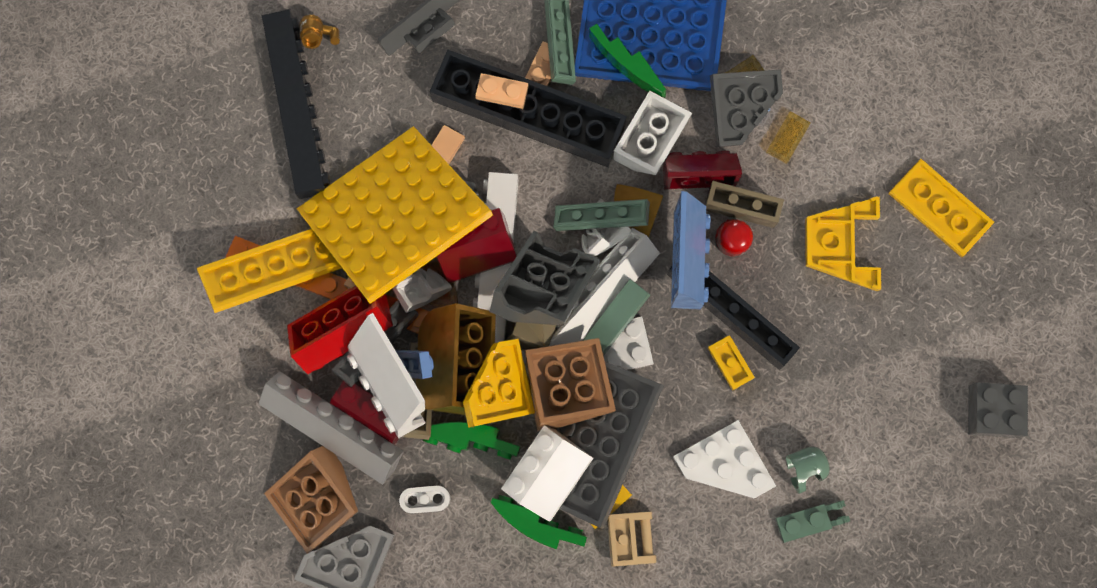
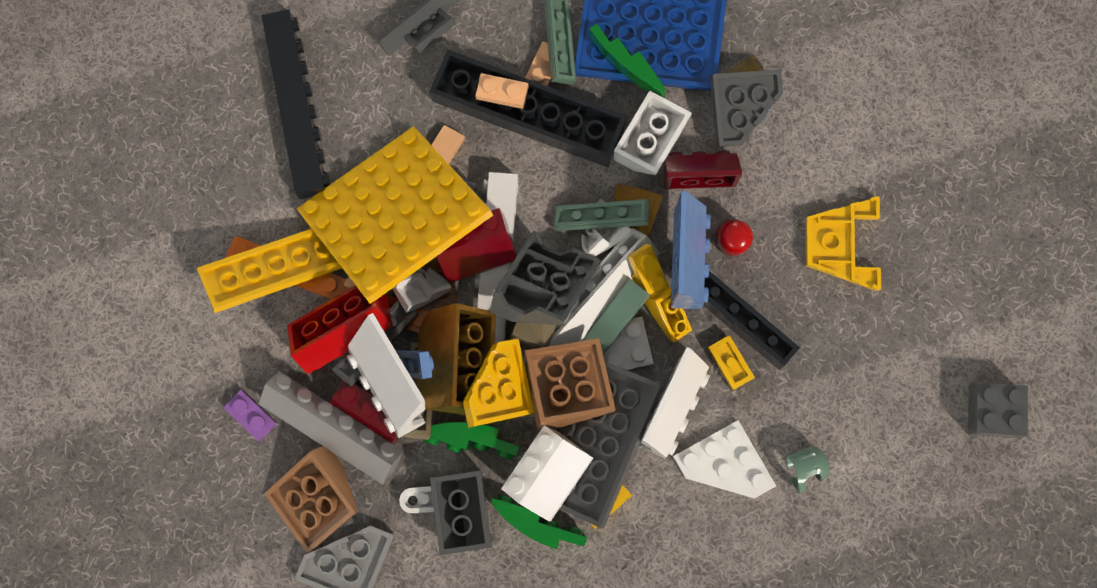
(250, 415): none -> medium lavender plate
(313, 29): pearl gold piece -> none
(461, 512): none -> dark grey slope
(623, 539): tan plate -> none
(652, 279): none -> yellow slope
(674, 404): none -> white piece
(743, 204): dark tan brick -> none
(788, 137): clear yellow tile -> none
(809, 521): sand green hinge -> none
(941, 208): yellow tile -> none

